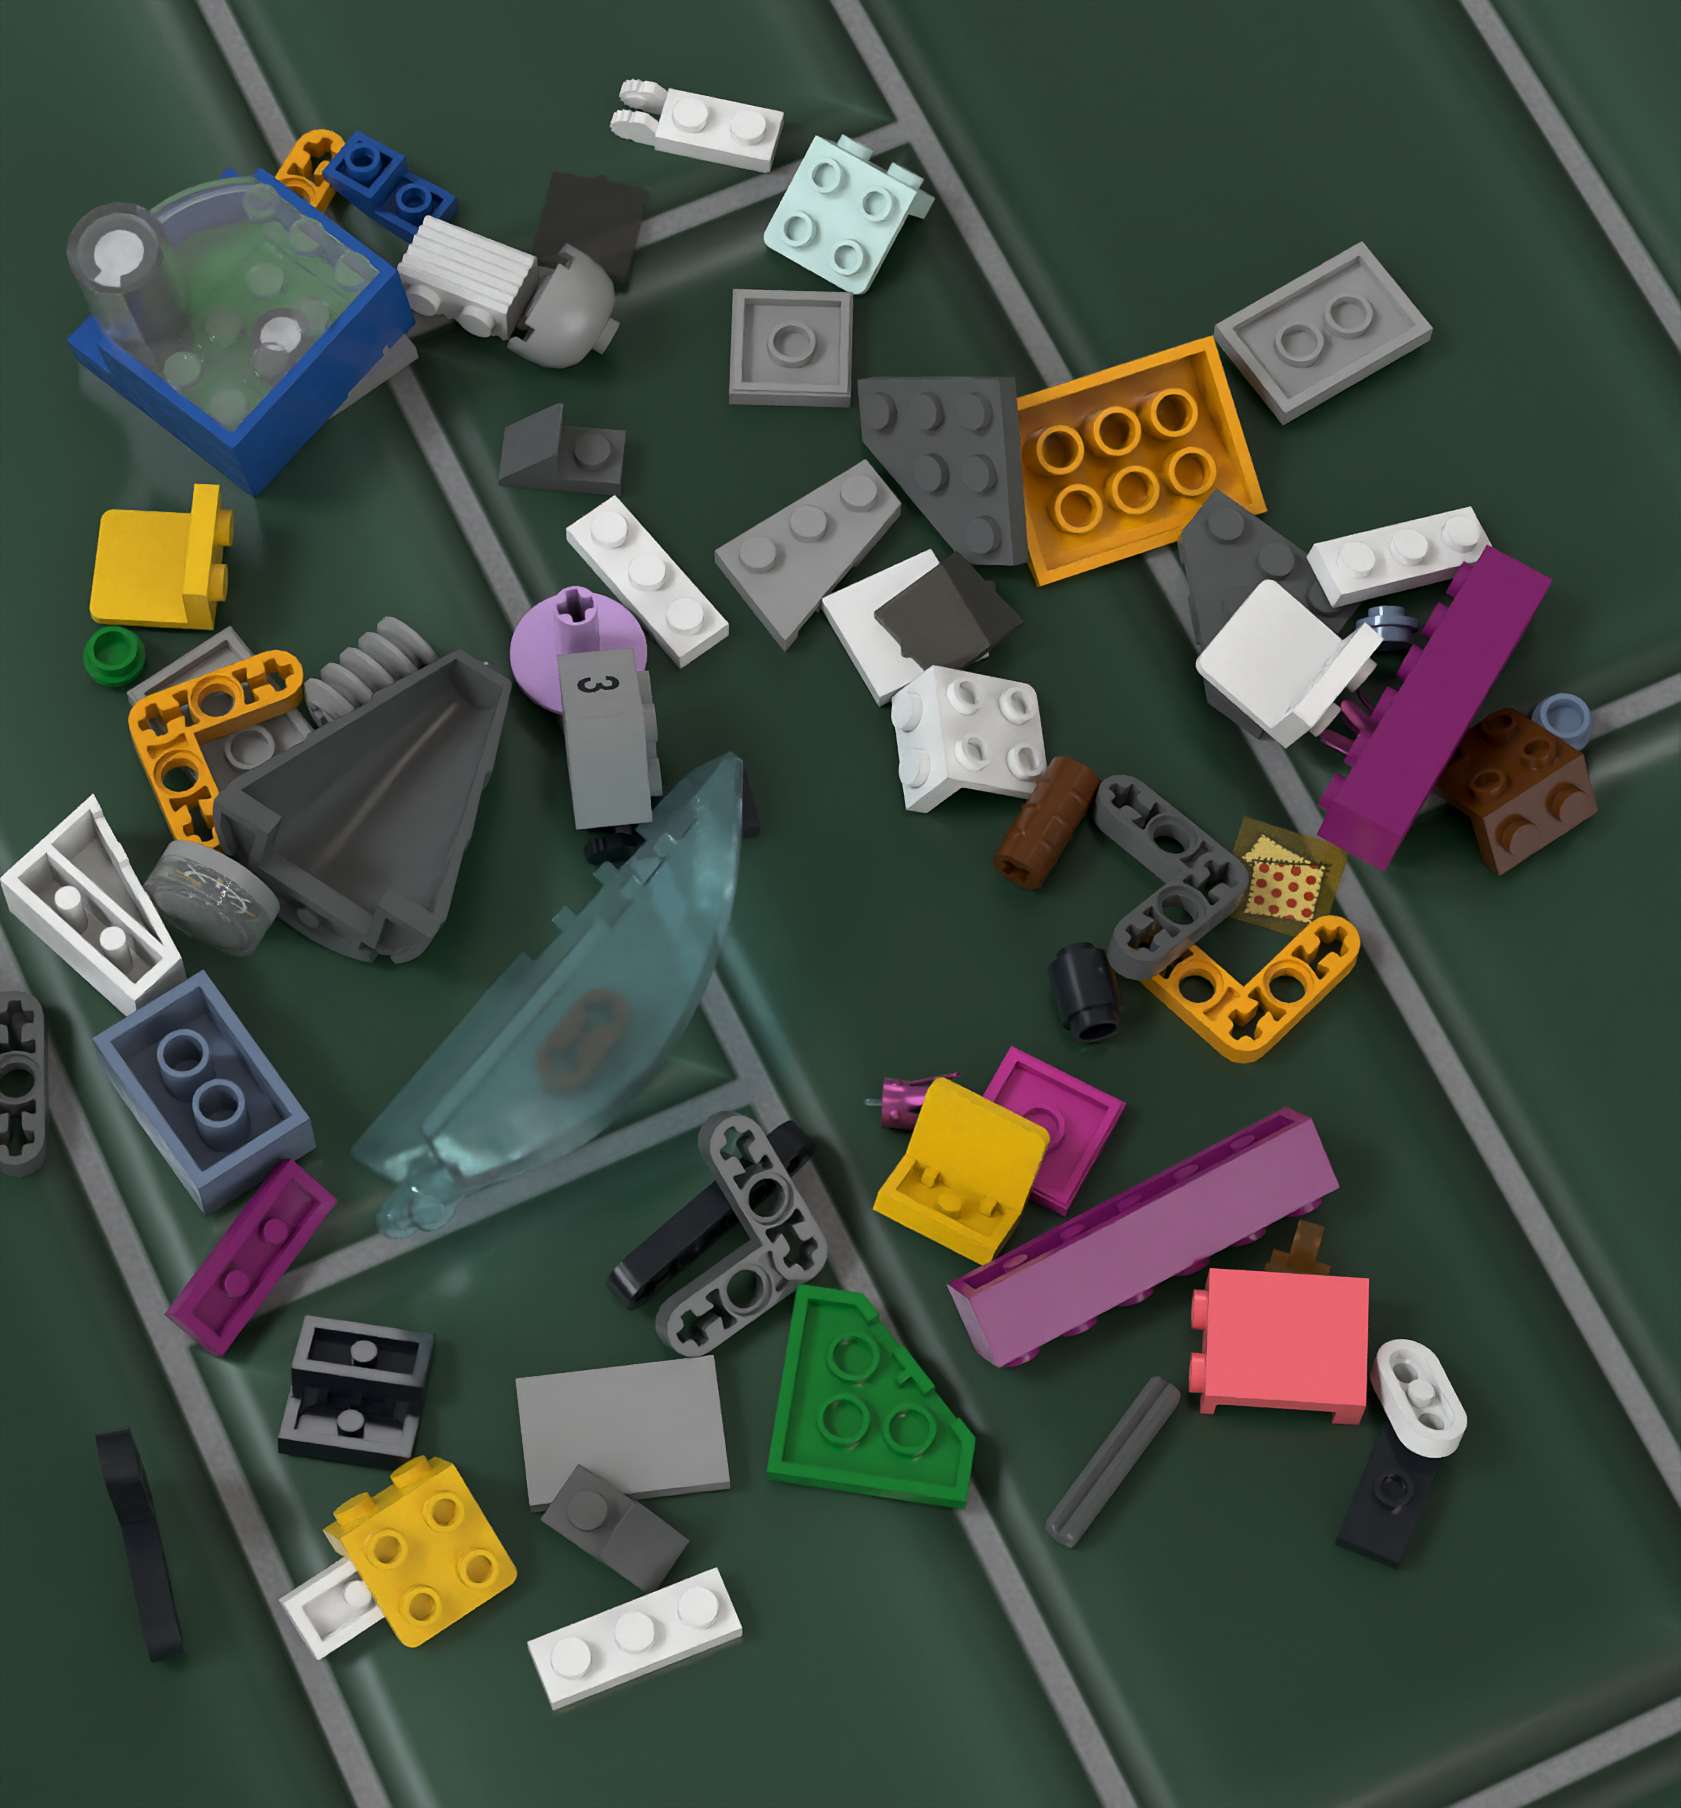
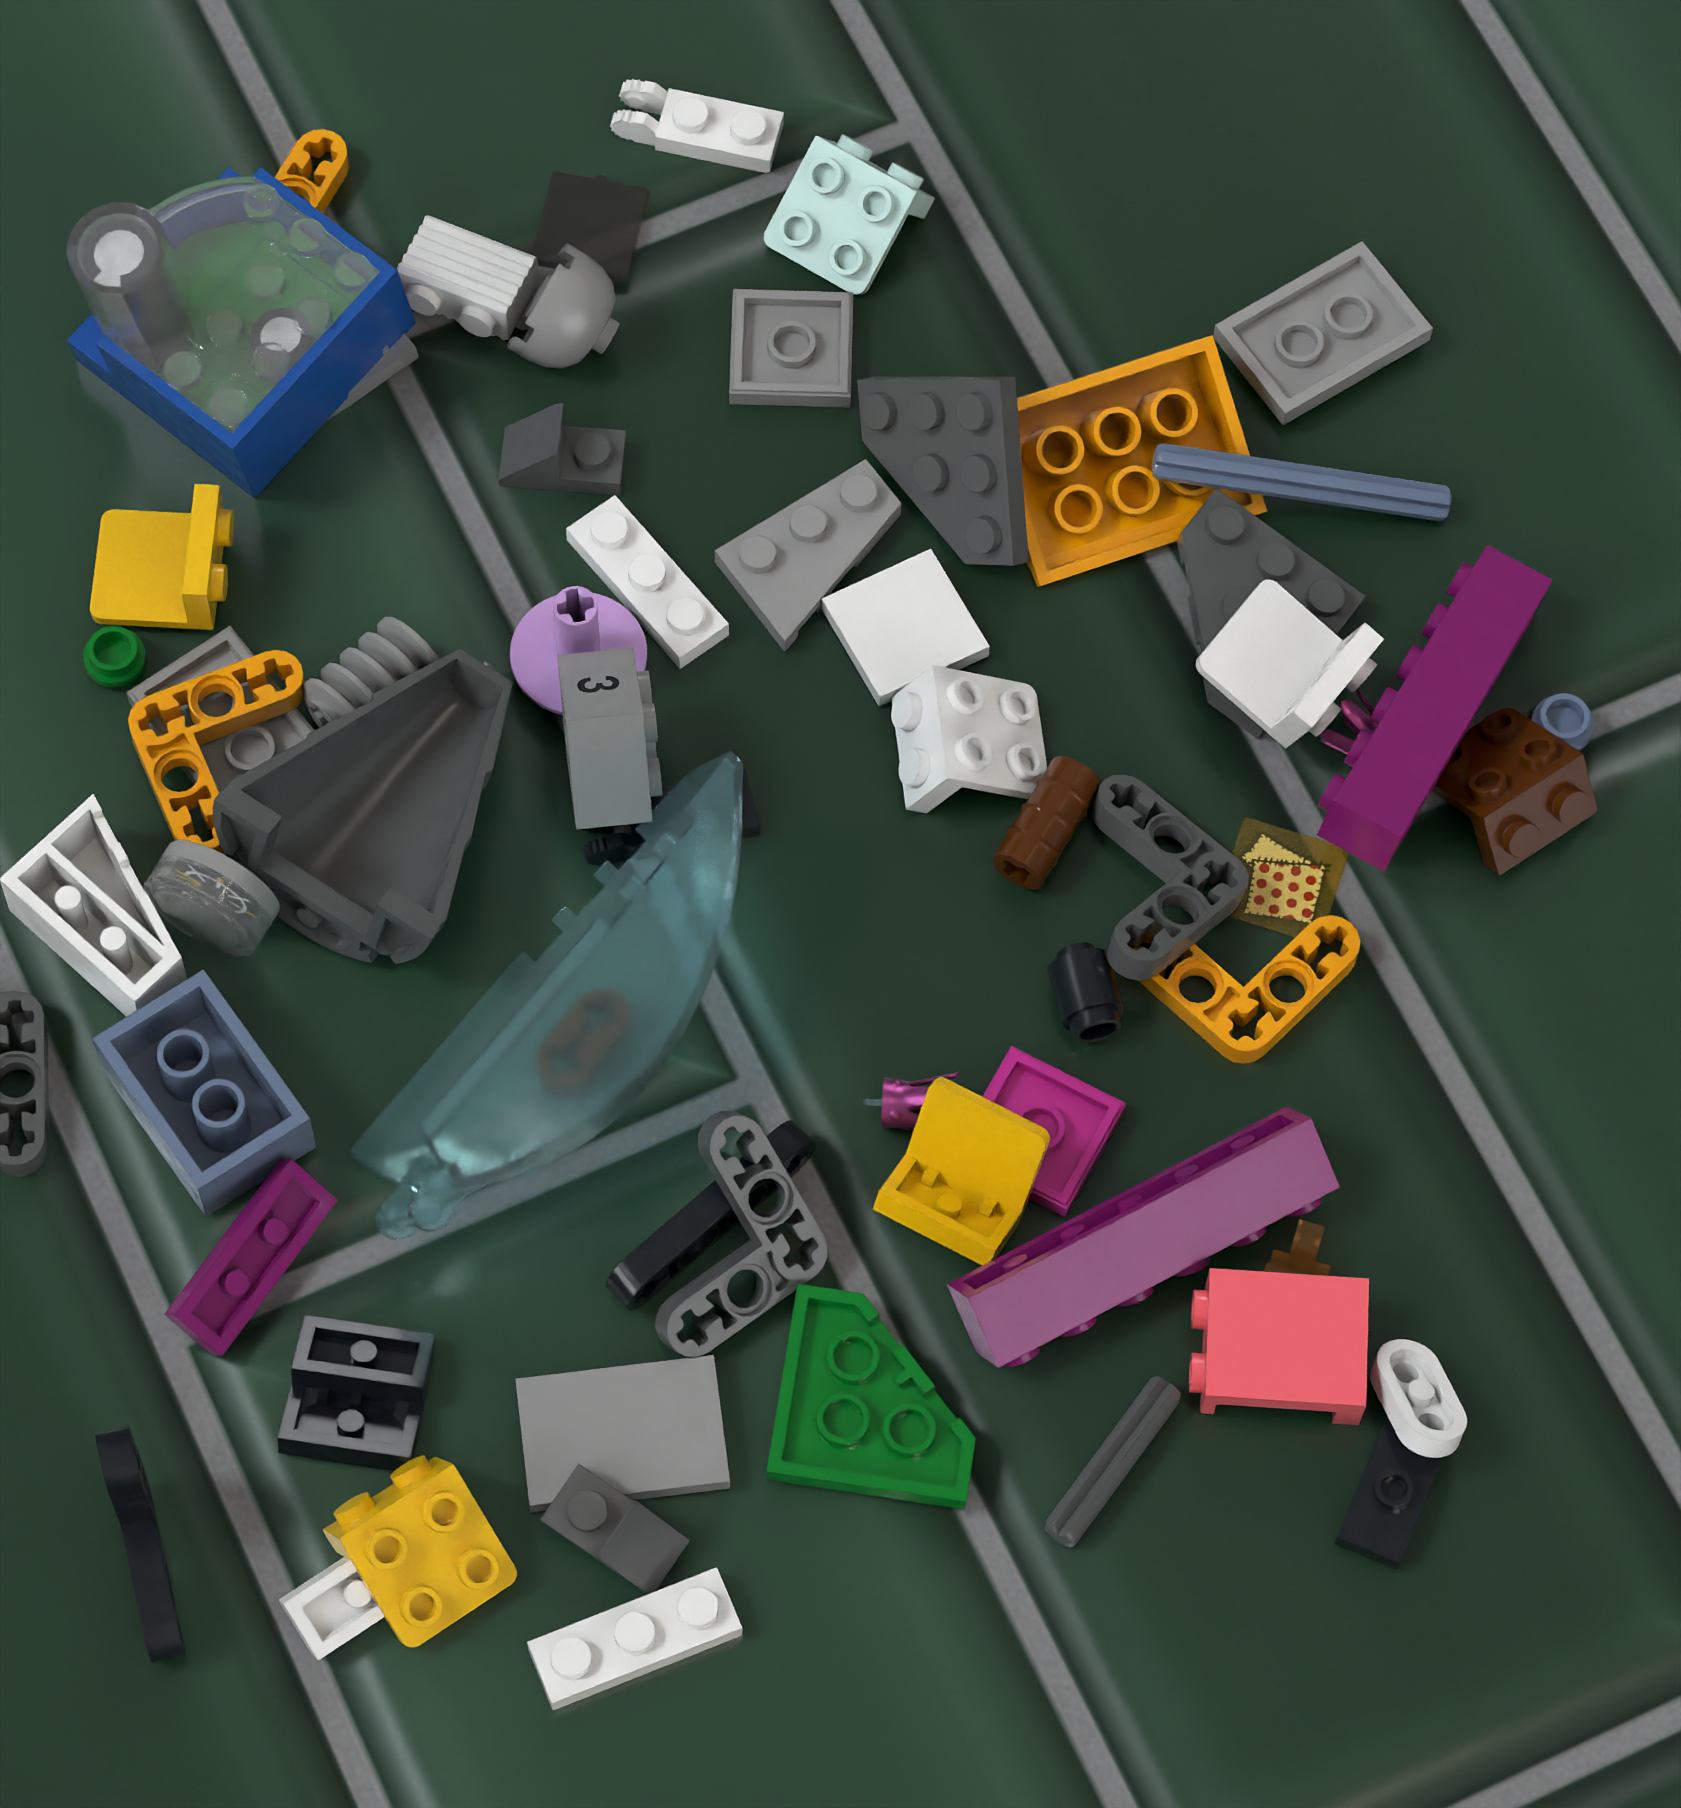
(384, 189): blue slope -> none
(948, 616): clear smoke piece -> none
(1301, 482): none -> sand blue axle
(1391, 625): sand blue plate -> none
(1397, 556): white plate -> none

